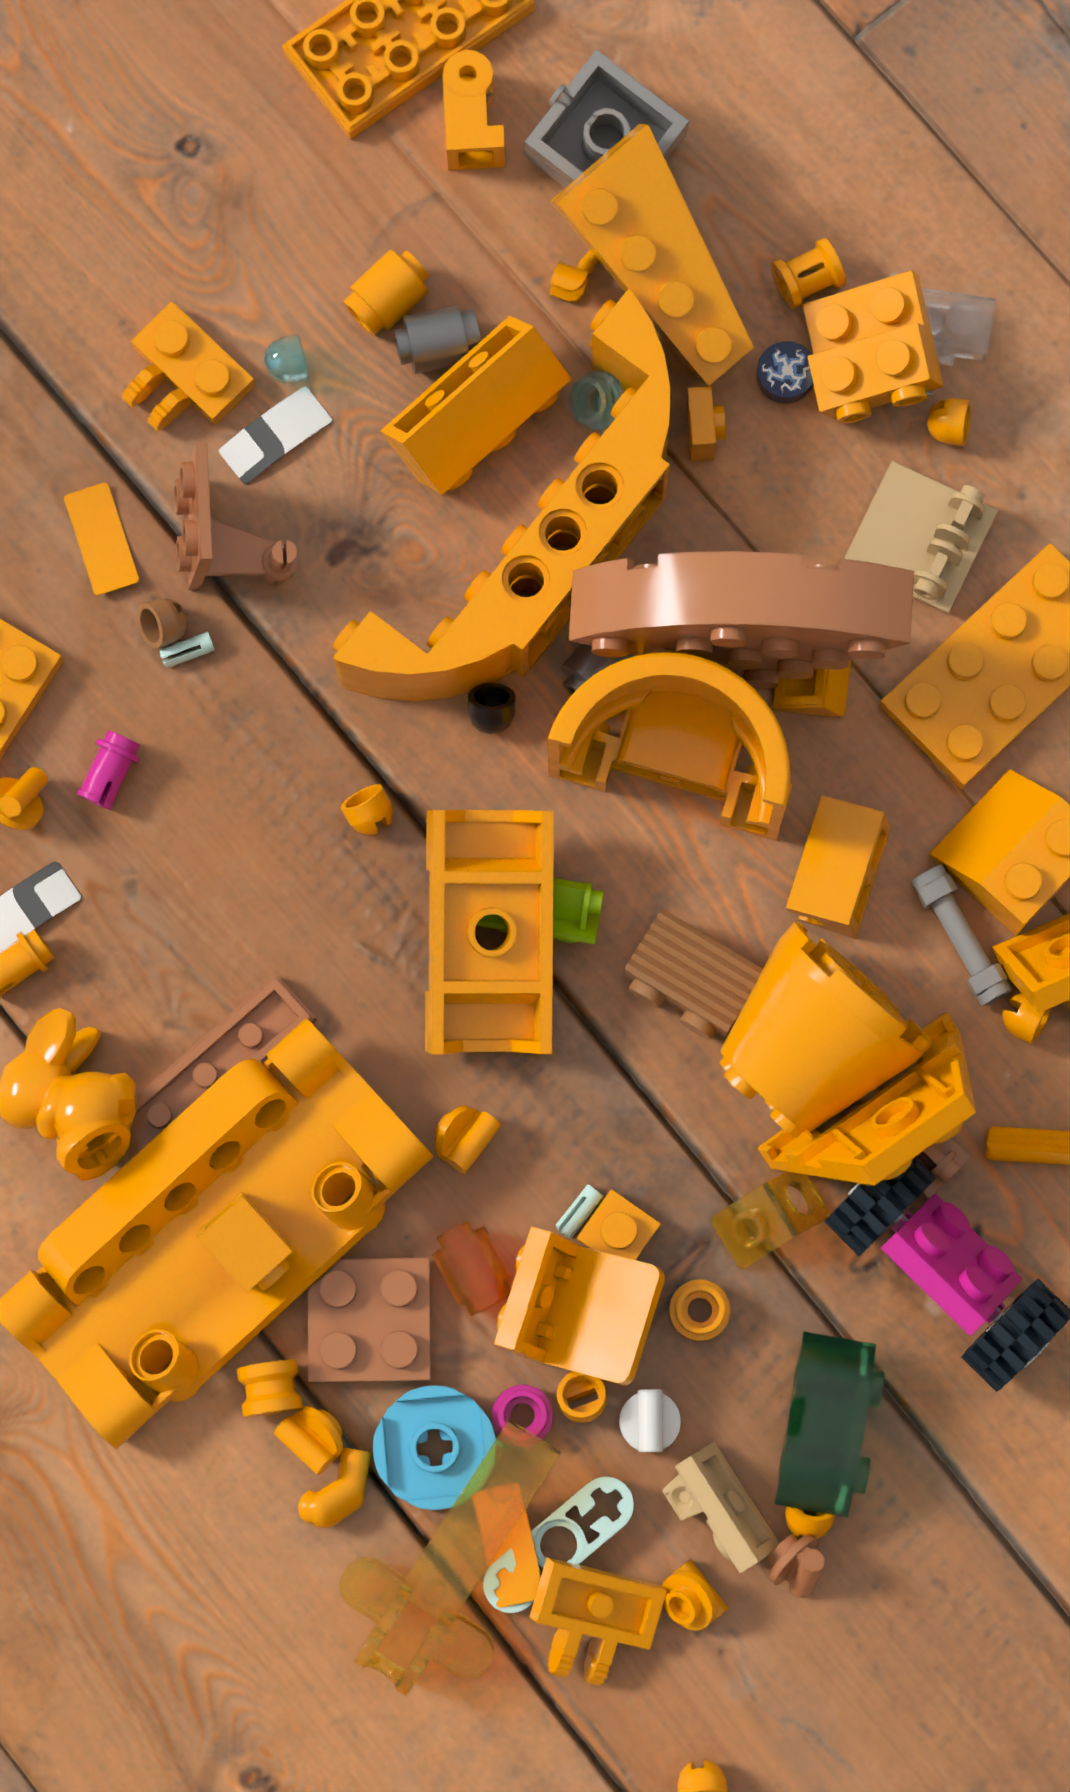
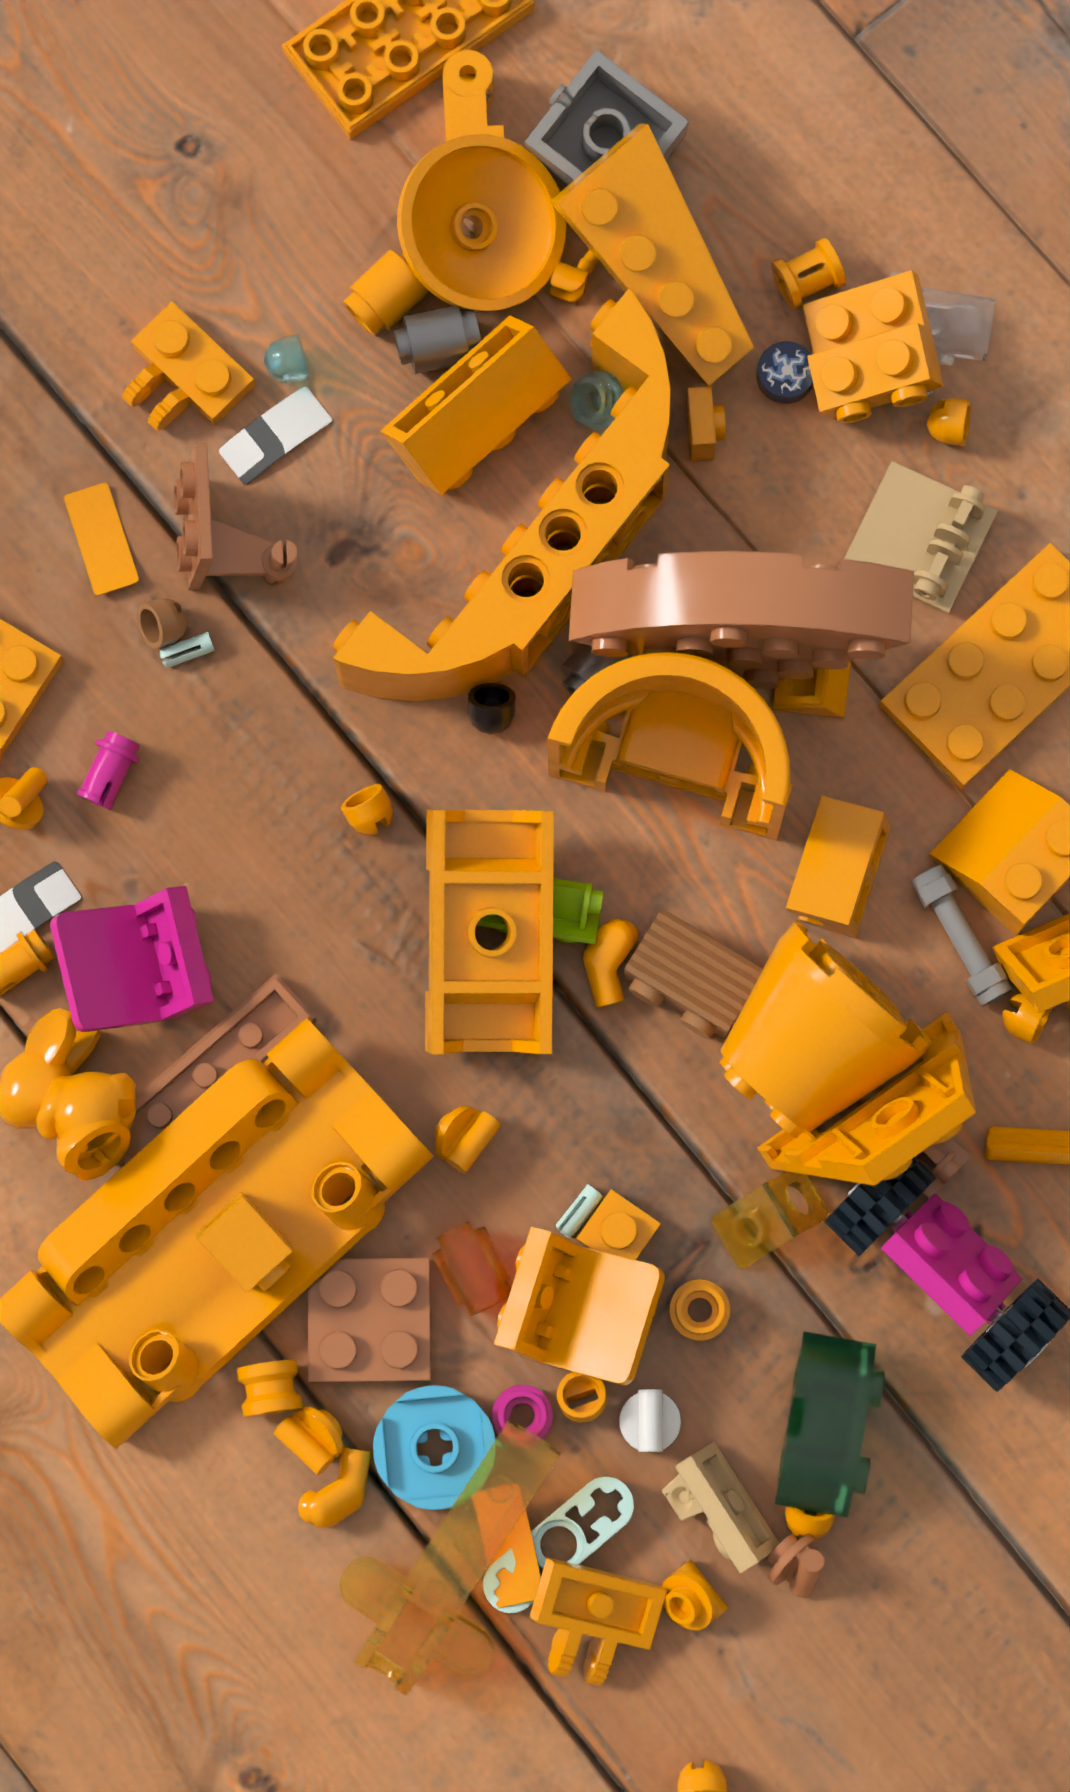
(132, 962): none -> dark pink bracket
(515, 223): none -> light orange dish
(604, 957): none -> light orange arm

